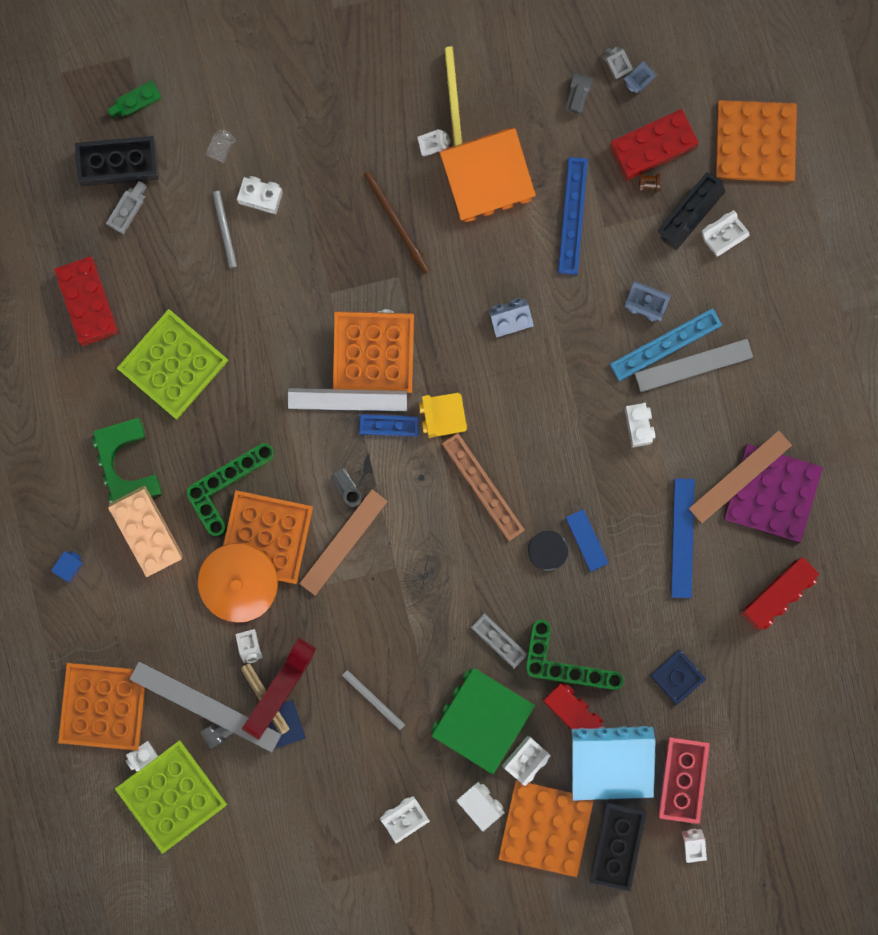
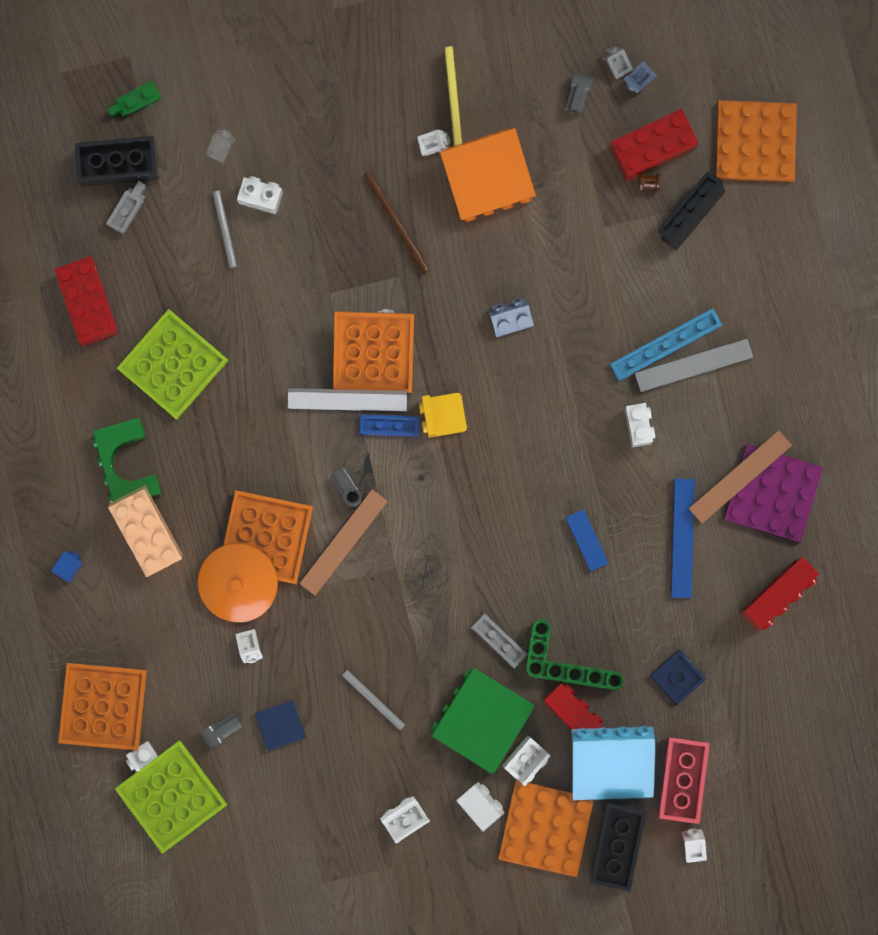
(200, 704): light grey tile -> none
(224, 482): green beam -> none
(260, 690): tan axle -> none
(280, 688): dark red beam -> none
(483, 487): nougat tile -> none
(548, 550): black tile -> none
(572, 215): blue tile -> none
(647, 301): sand blue bracket -> none
(724, 233): white bracket -> none

